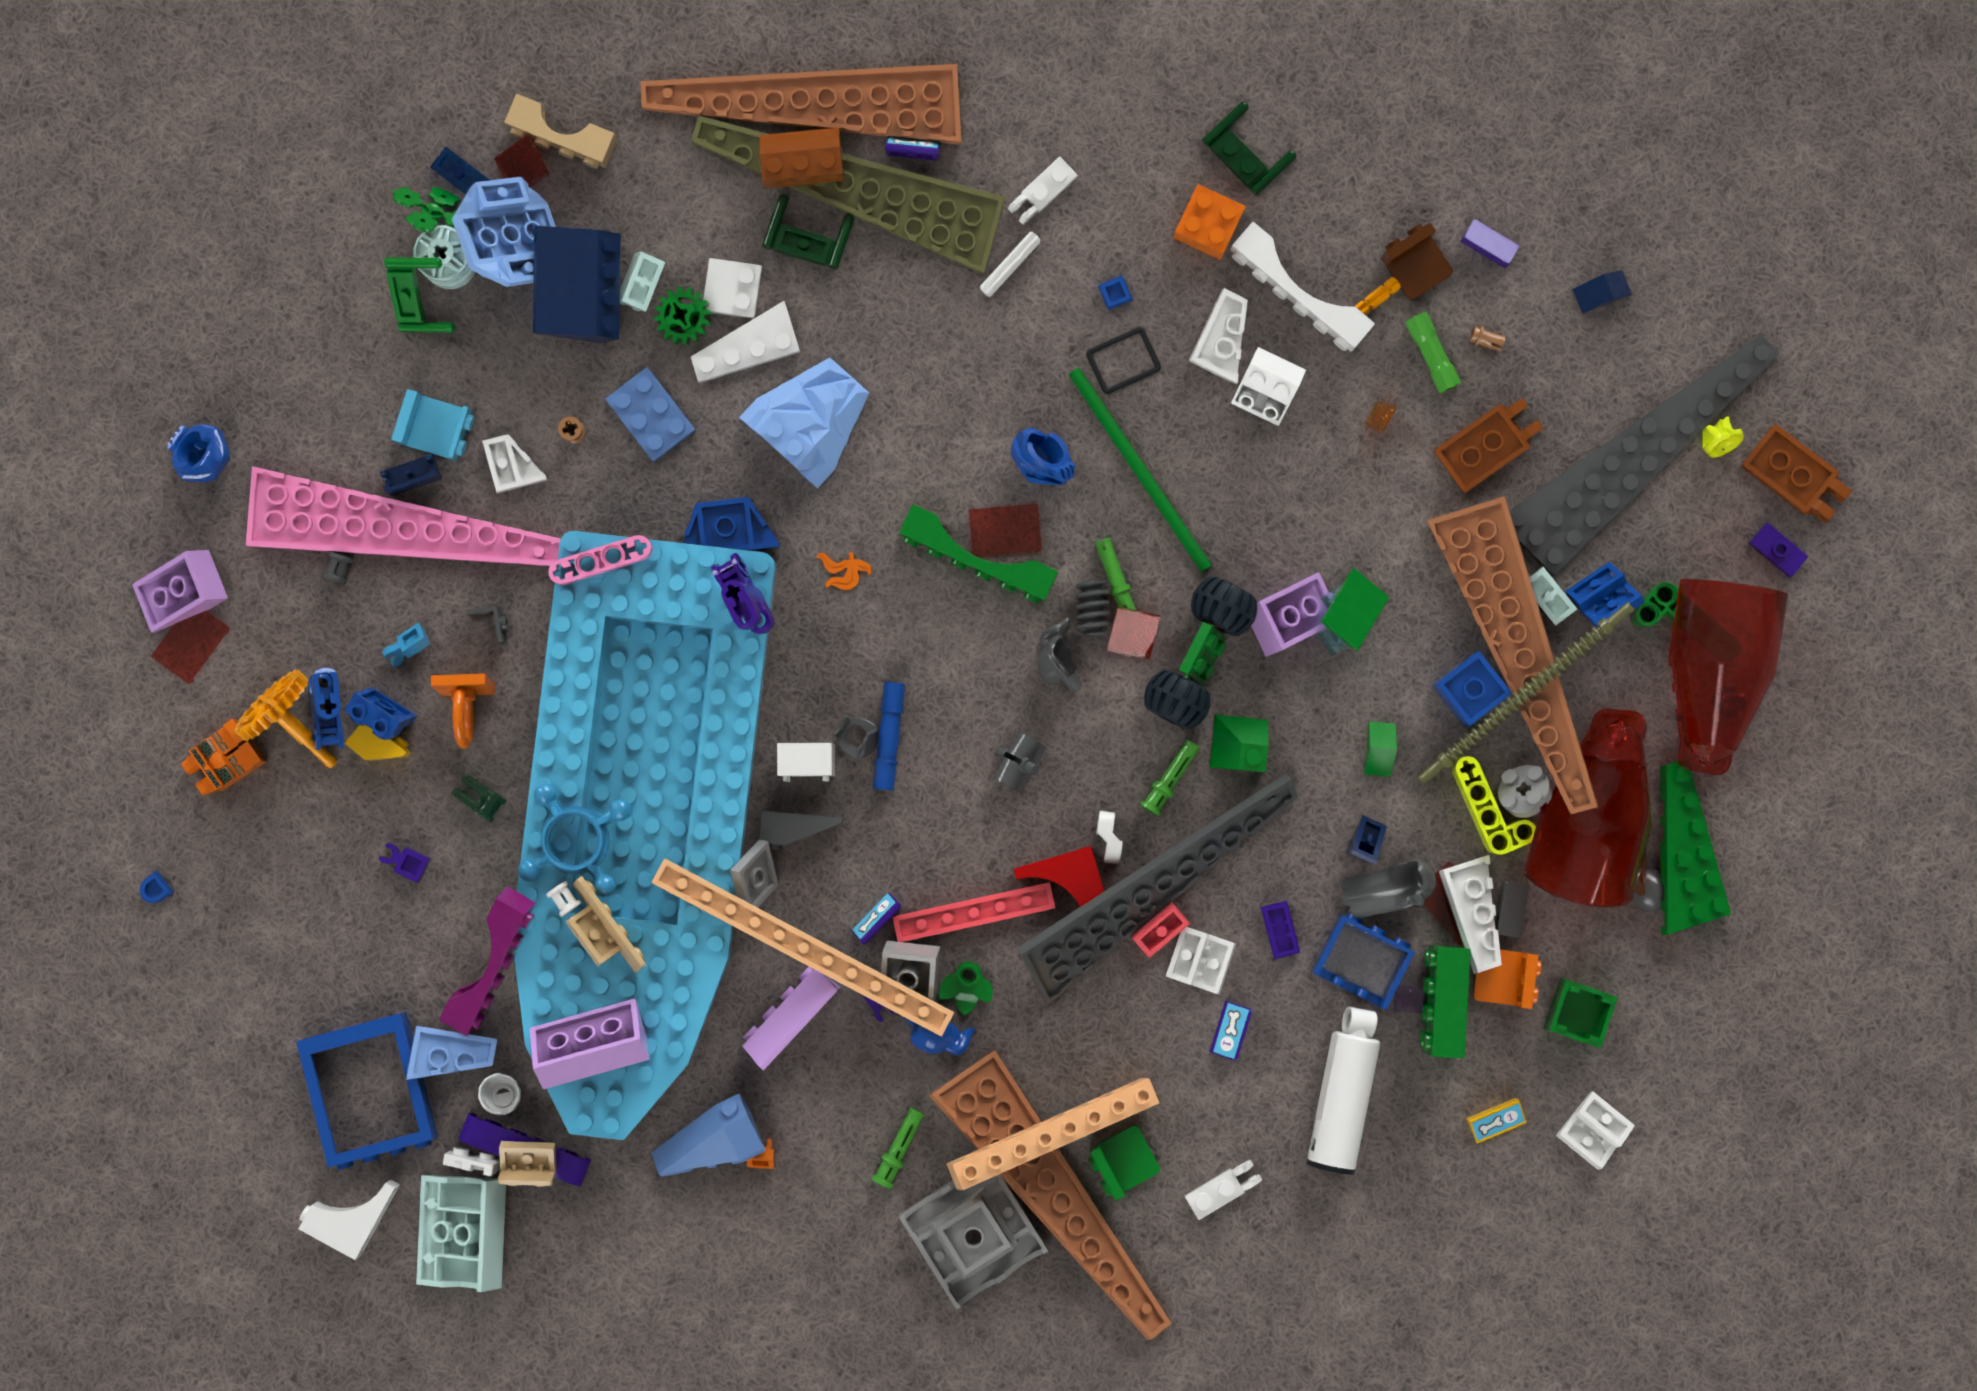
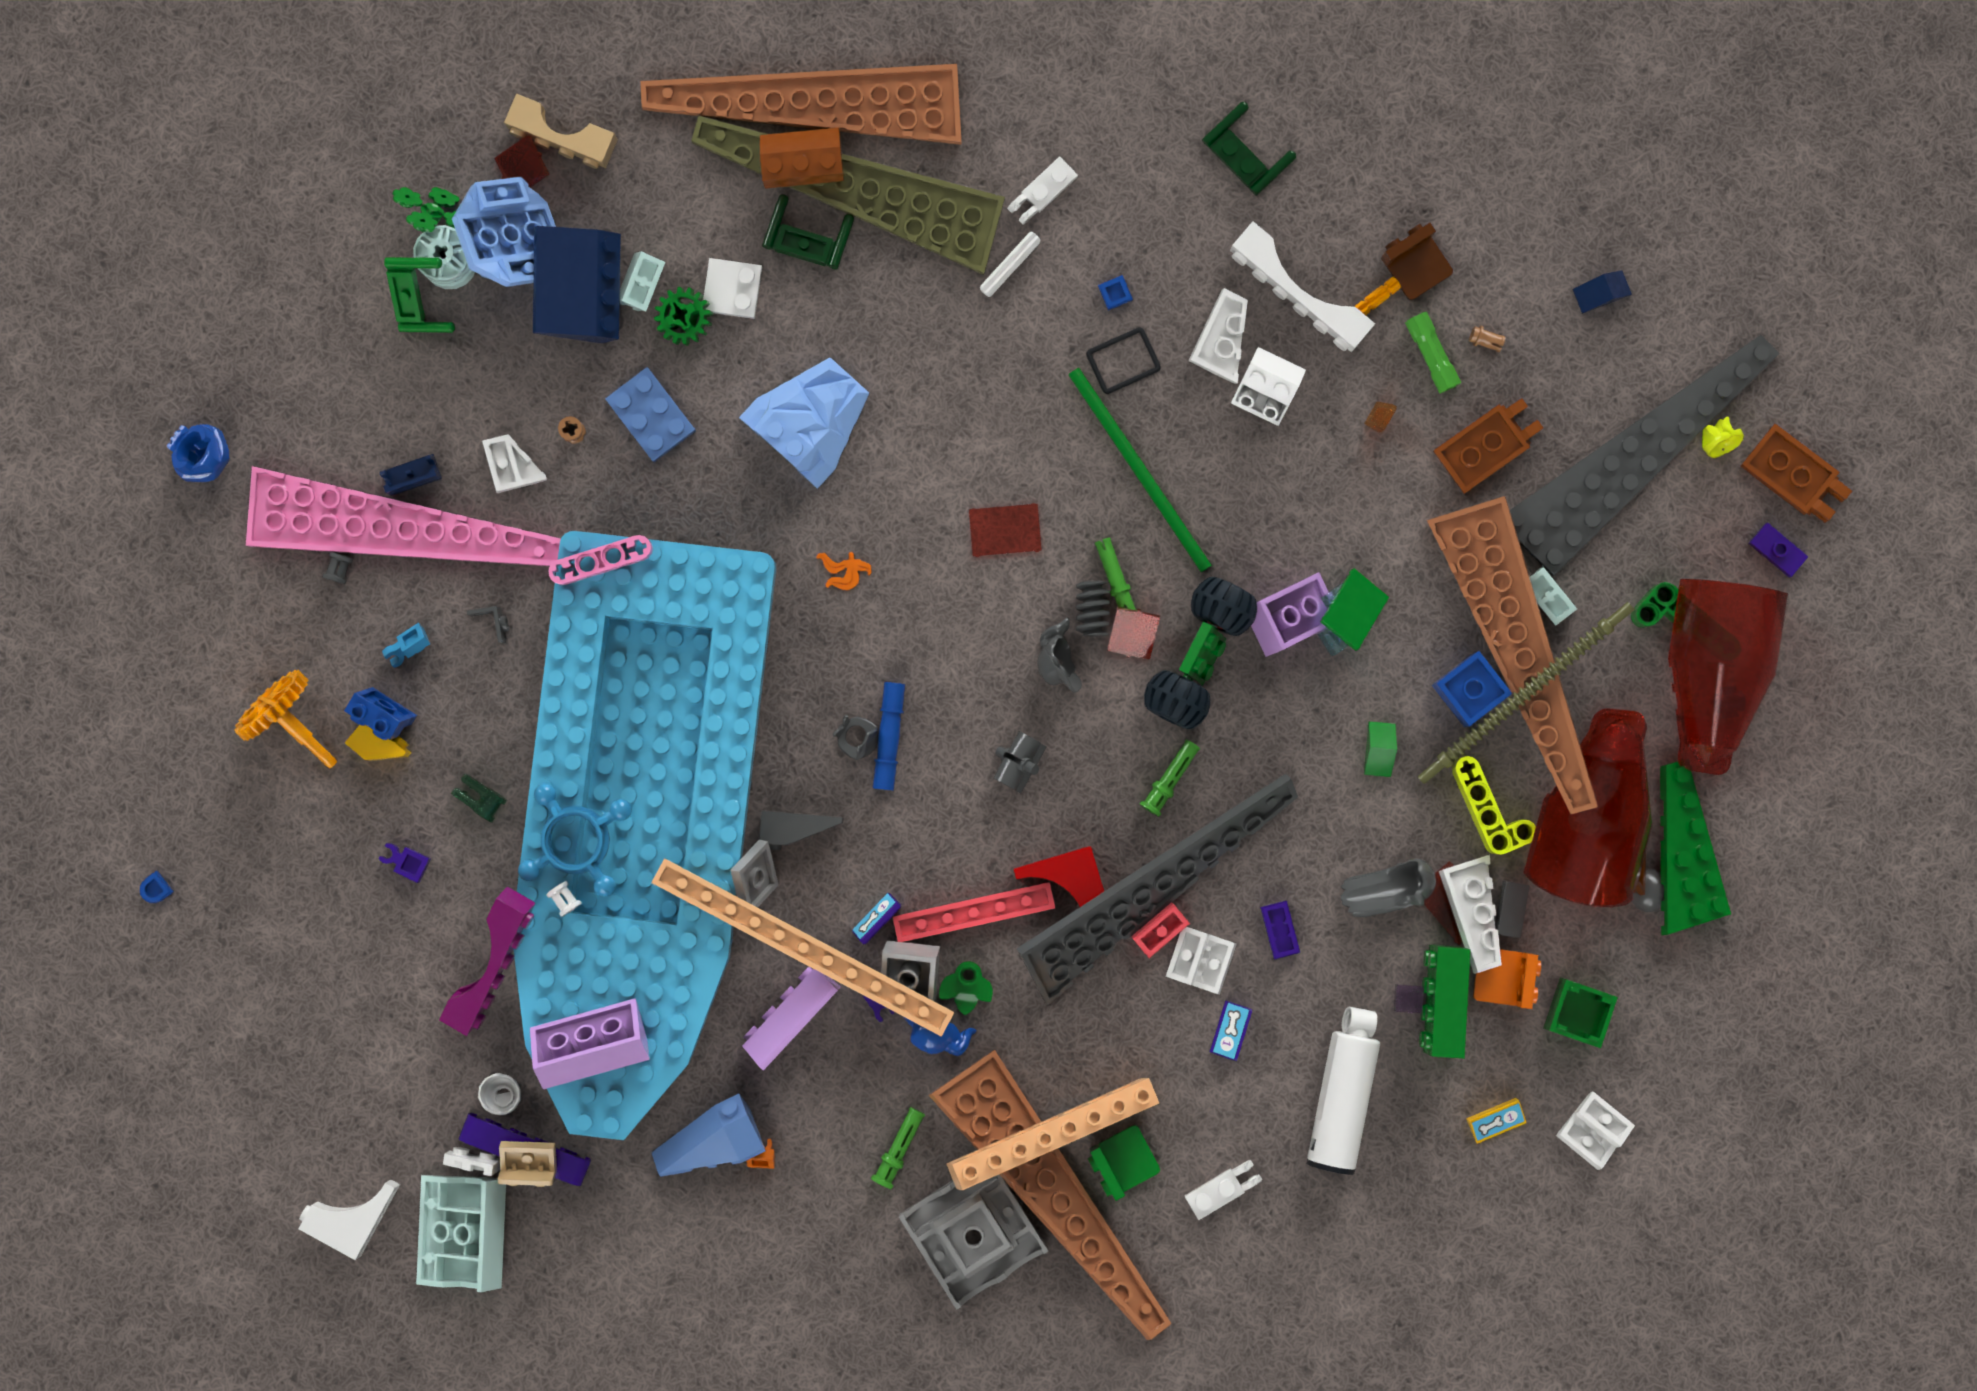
(180, 589): lavender slope -> none
(190, 644): clear red piece -> none
(223, 759): orange hips -> none
(325, 723): blue piece -> none
(400, 1026): blue window -> none
(433, 426): medium azure panel -> none
(448, 1052): light blue wing -> none
(456, 170): clear blue tile -> none
(463, 692): orange tile -> none
(599, 931): tan bracket -> none
(729, 525): blue wing -> none
(742, 596): dark purple piece -> none
(754, 343): white wing -> none
(805, 760): white container -> none
(912, 148): dark purple slope -> none
(1028, 577): green arch -> none
(1037, 454): blue helmet -> none
(1105, 830): white piece -> none
(1209, 222): orange brick -> none
(1239, 743): green slope -> none
(1363, 960): clear window -> none
(1367, 840): dark blue slope -> none
(1489, 243): slope -> none
(1518, 778): light grey plate -> none
(1603, 594): blue slope -> none

